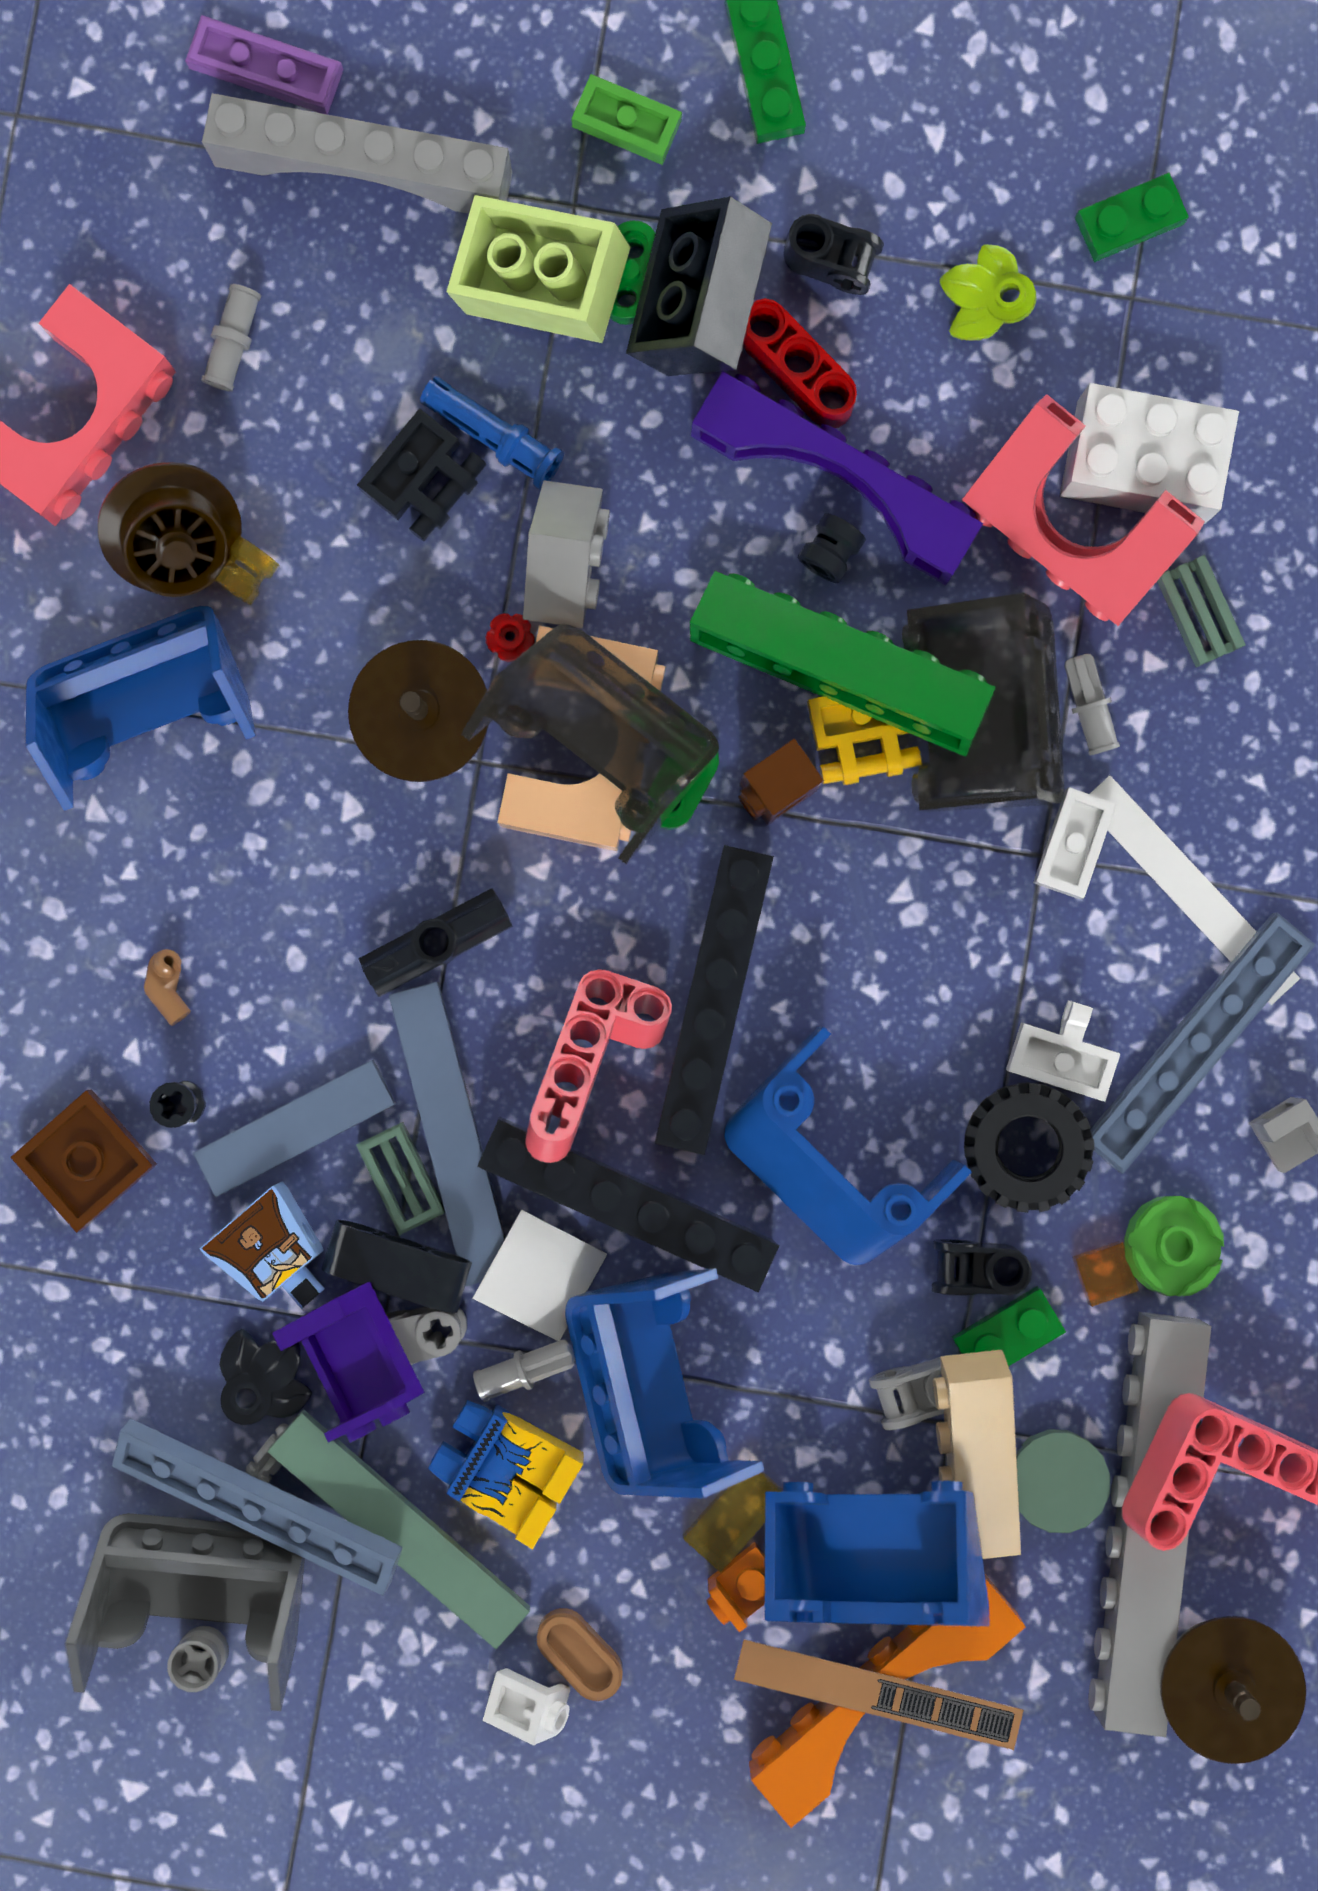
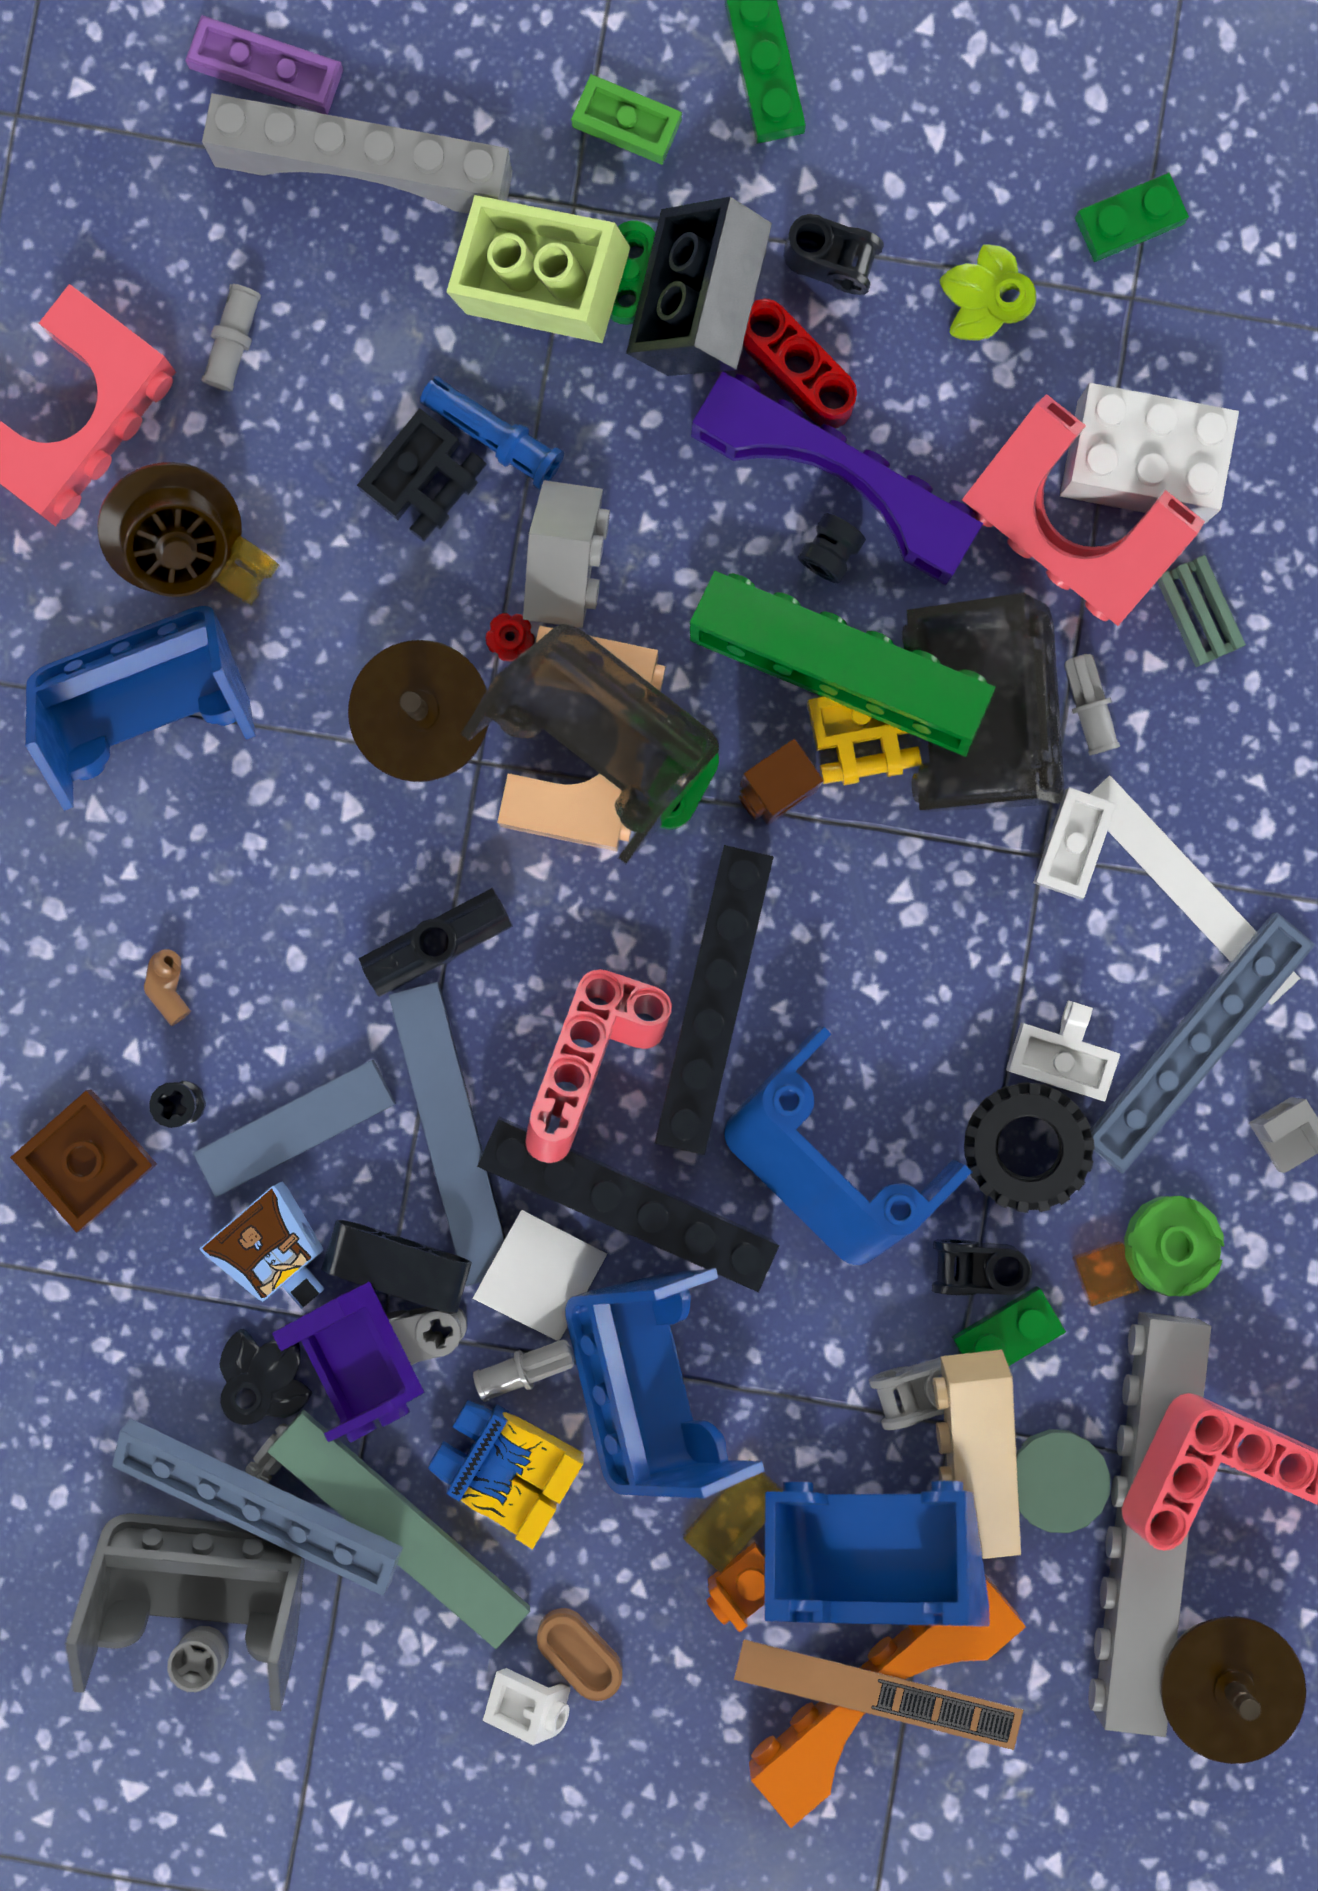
(420, 1172): sand green tile -> none

